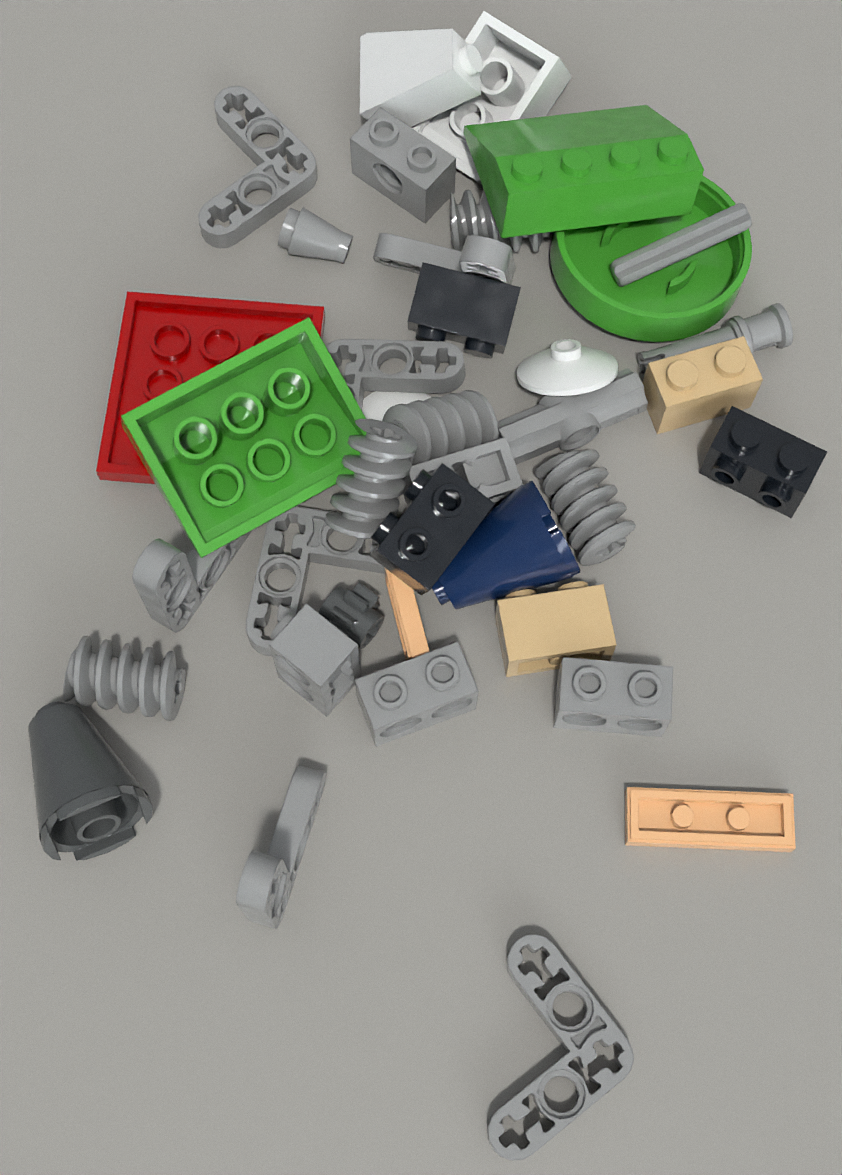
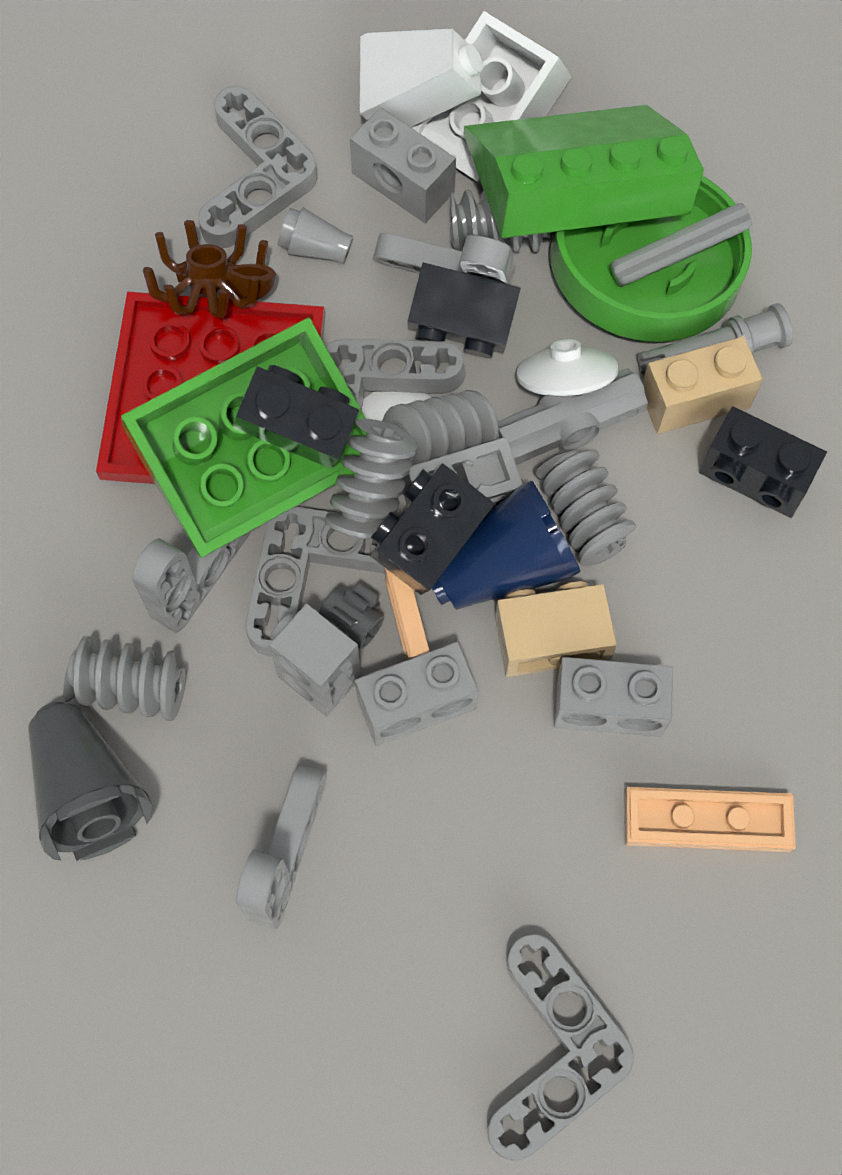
(209, 271): none -> reddish brown animal
(296, 416): none -> black brick

